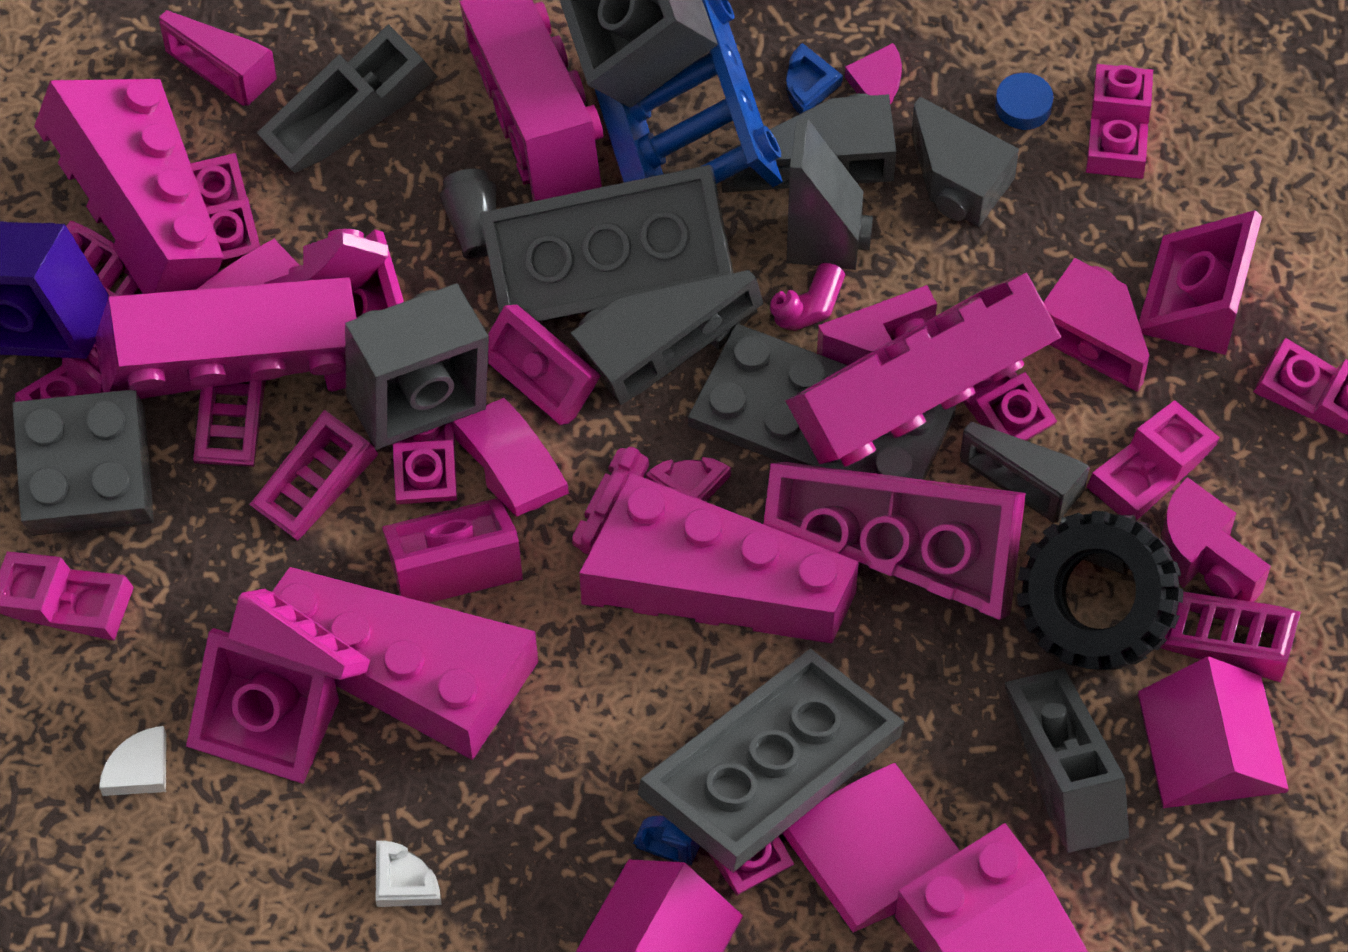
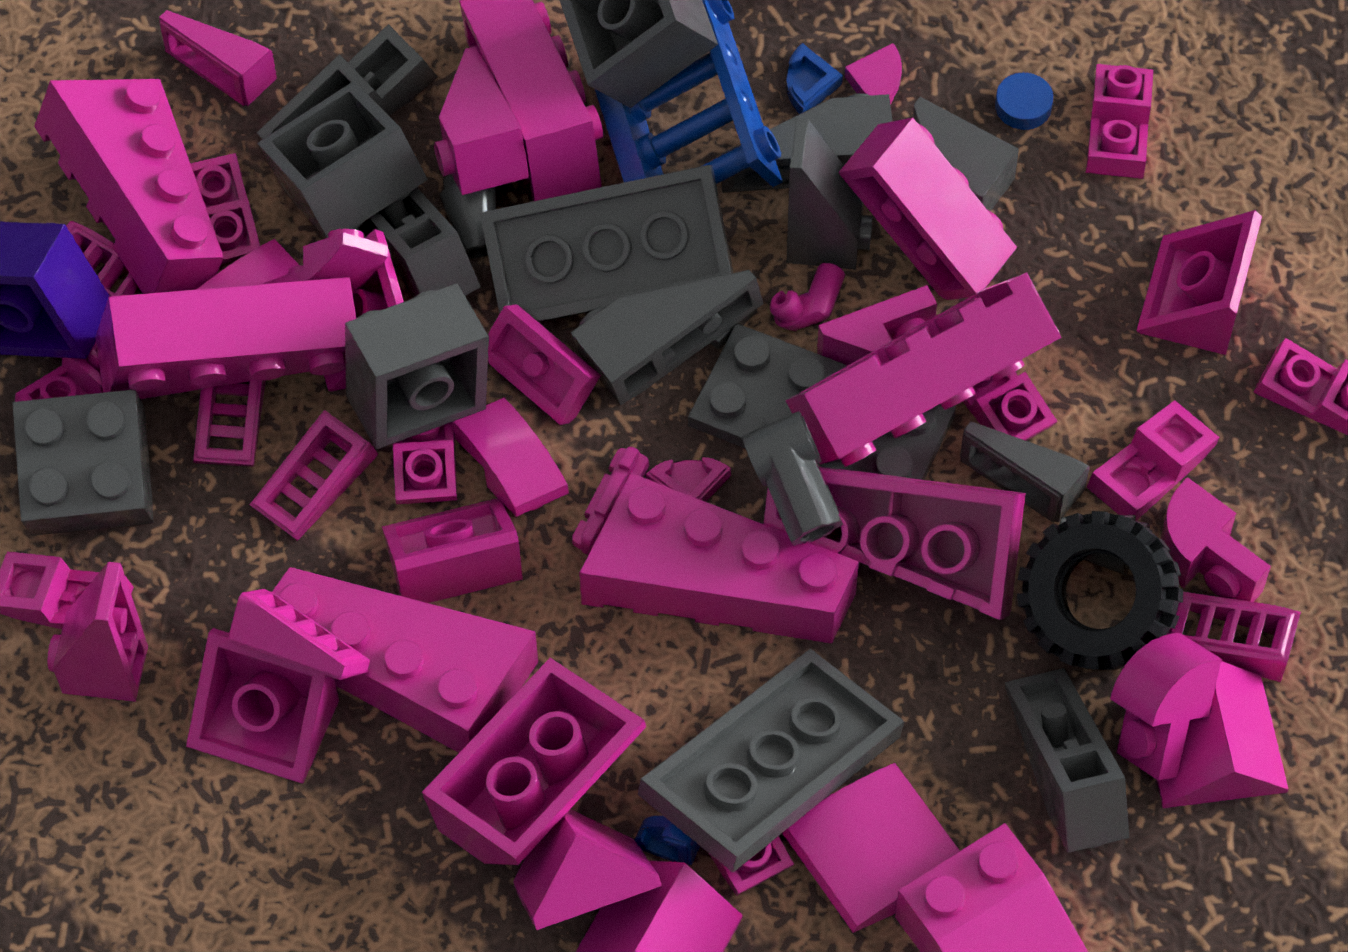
(101, 641): none -> dark pink slope
(137, 765): white tile -> none
(343, 160): none -> dark grey brick
(403, 878): white tile -> none
(424, 246): none -> dark grey slope
(479, 131): none -> dark pink slope
(529, 765): none -> dark pink slope
(581, 870): none -> dark pink slope
(788, 464): none -> dark grey piece
(928, 208): none -> brick
(1098, 323): dark pink slope -> none
(1163, 691): none -> dark pink brick

